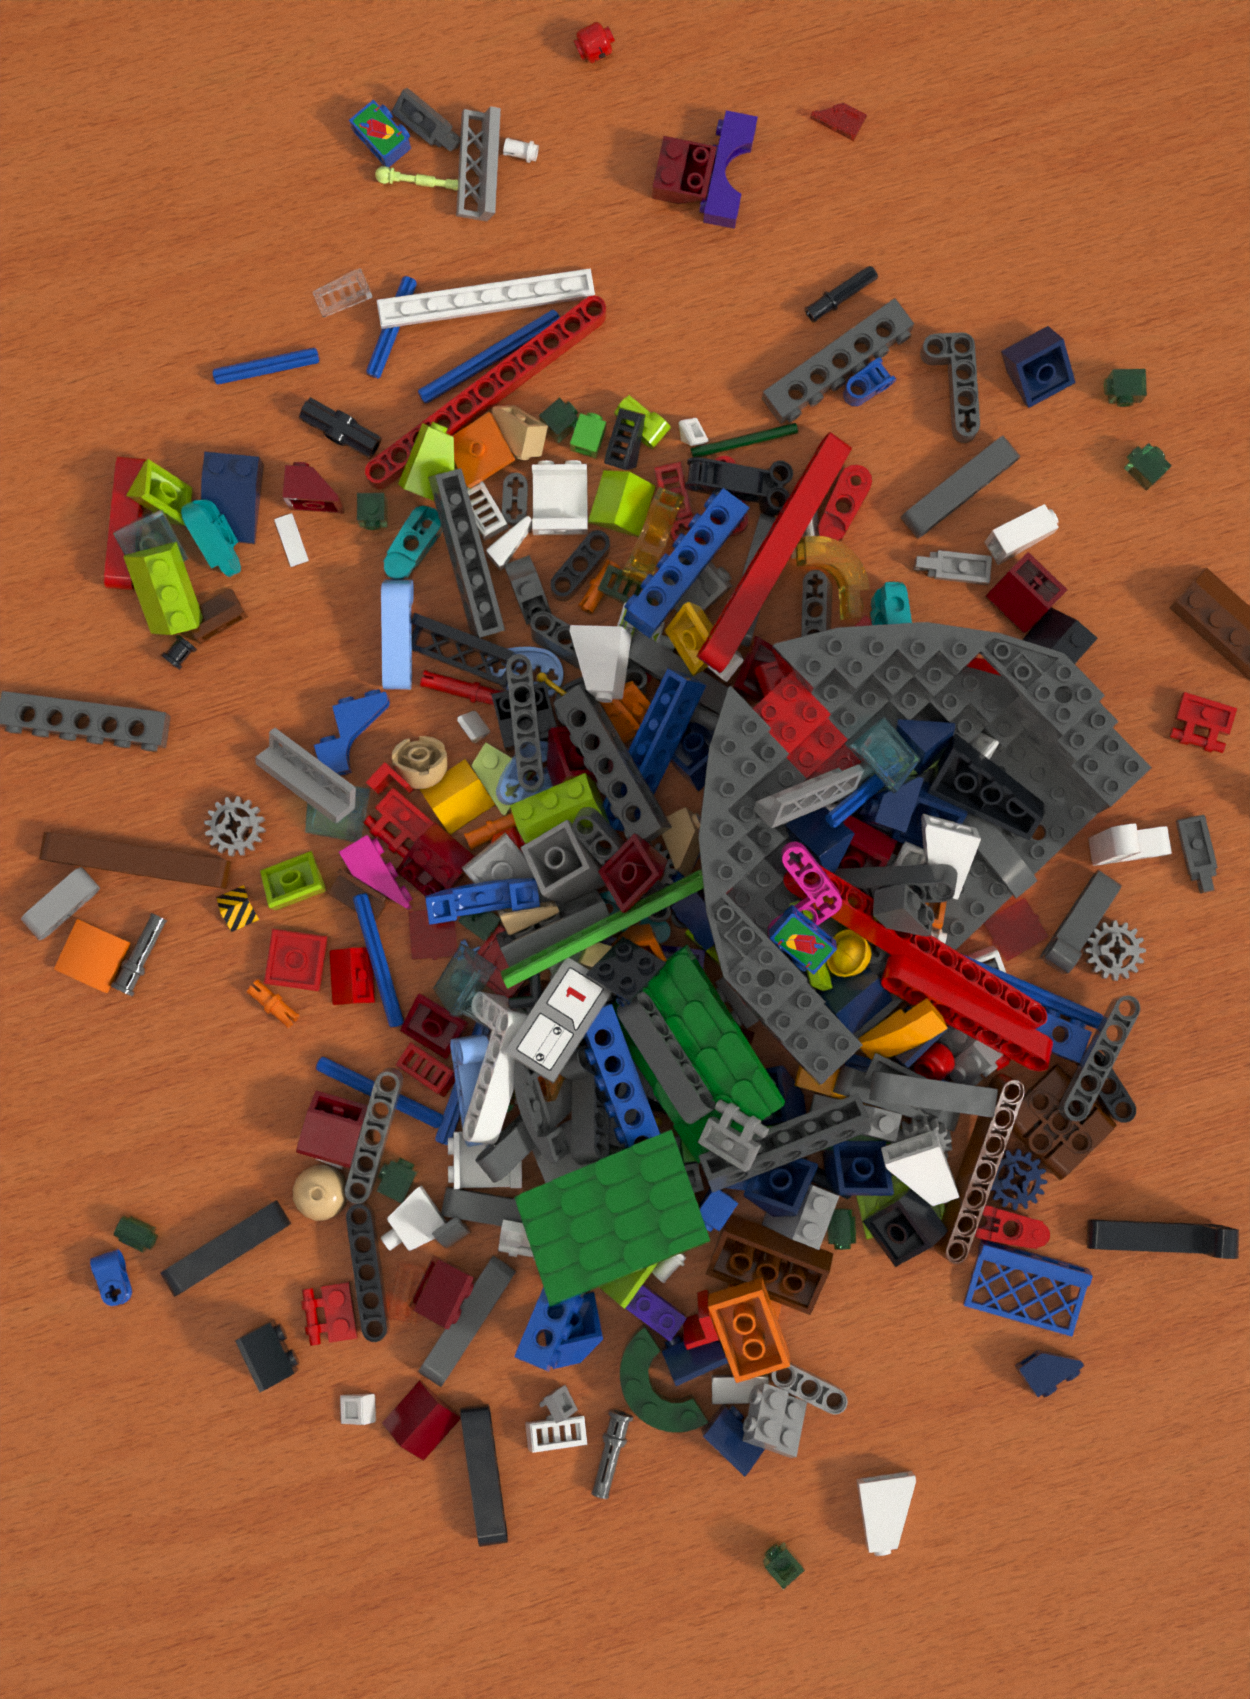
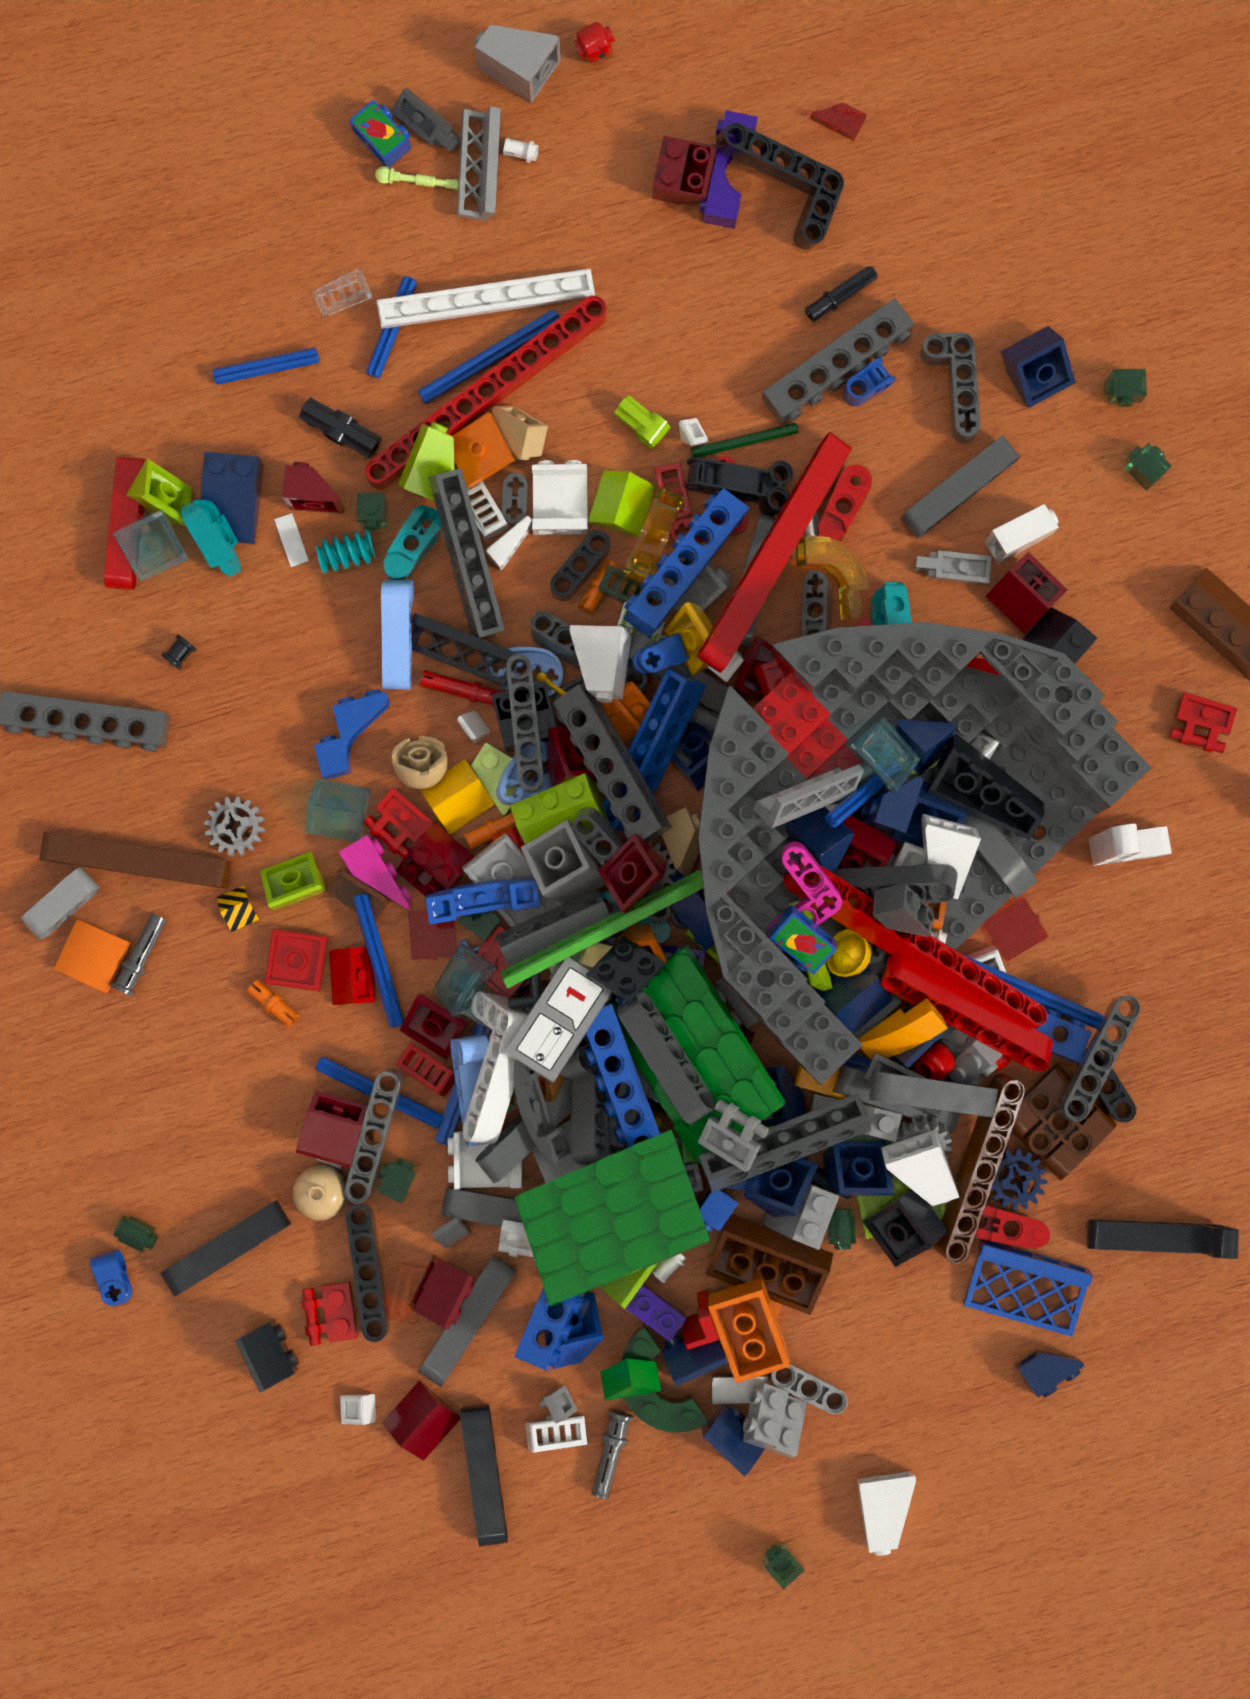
(164, 589): lime slope -> none
(219, 615): reddish brown panel -> none
(305, 777): light grey fence -> none
(345, 551): none -> teal piece
(384, 777): red panel -> none
(413, 1221): white torso -> none
(518, 58): none -> light grey slope
(520, 919): tan slope -> none
(527, 587): dark grey slope -> none
(560, 419): clear green brick -> none
(588, 435): bright green brick -> none
(629, 1379): none -> green slope
(632, 451): black slope -> none
(664, 654): none -> blue piece
(790, 175): none -> black beam
(1065, 945): dark grey beam -> none
(1114, 962): light grey gear -> none
(1198, 851): dark grey hinge -> none

